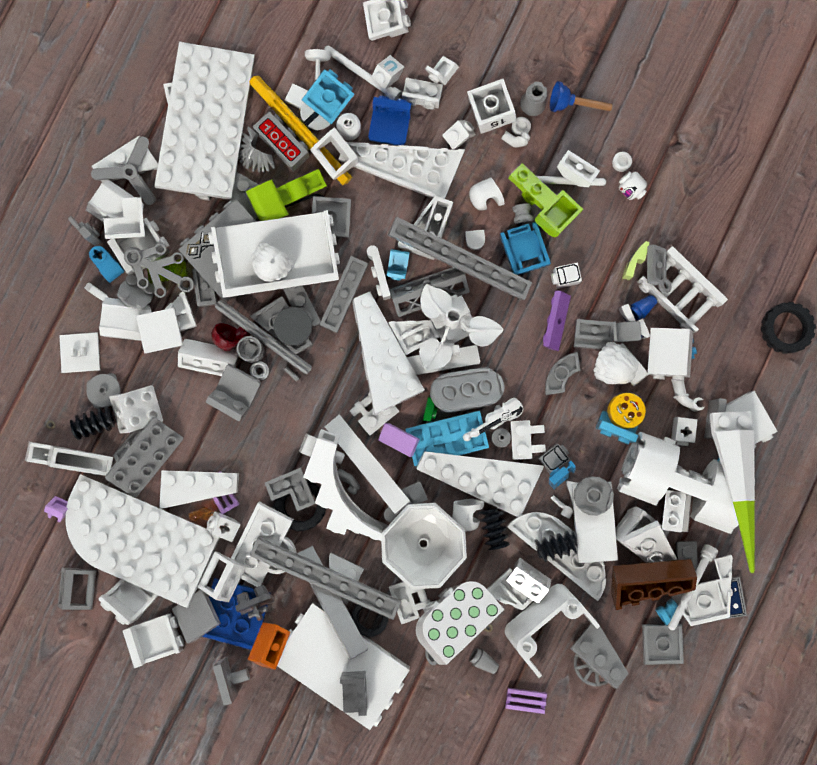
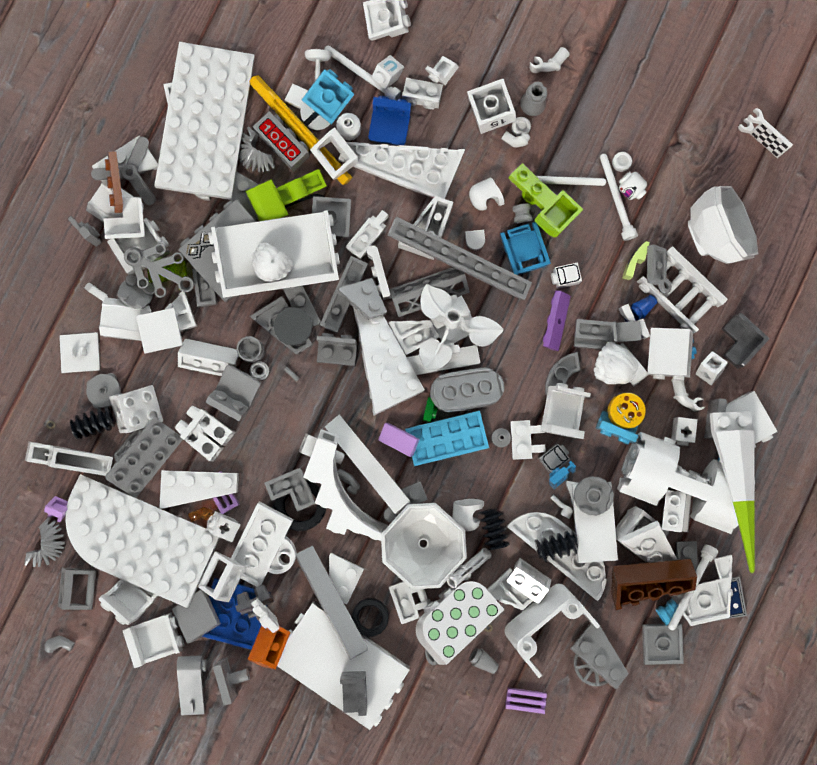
(49, 546): none -> light grey hair
(57, 642): none -> light grey arm
(107, 265): dark azure piece -> none
(113, 182): none -> dark orange plate
(190, 684): none -> door
(198, 430): none -> white hips
(227, 336): dark red piece -> none
(262, 336): light grey axle -> none
(267, 618): none -> white plate
(325, 578): light grey tile -> none
(336, 350): none -> light grey bracket
(365, 298): none -> light grey wing
(367, 235): none -> white hinge
(368, 421): white plate -> none
(398, 264): medium azure bracket -> none
(459, 133): white bracket -> none
(464, 571): none -> white pin
(493, 481): white wing -> none
(510, 410): white piece -> none
(552, 64): none -> white piece
(562, 97): blue piece -> none
(564, 411): none -> white panel
(577, 170): white slope -> none
(628, 230): none -> white piece
(709, 371): none -> white brick
(722, 226): none -> white rock
(747, 339): none -> flat silver panel
(766, 134): none -> flag
(807, 325): black tyre -> none

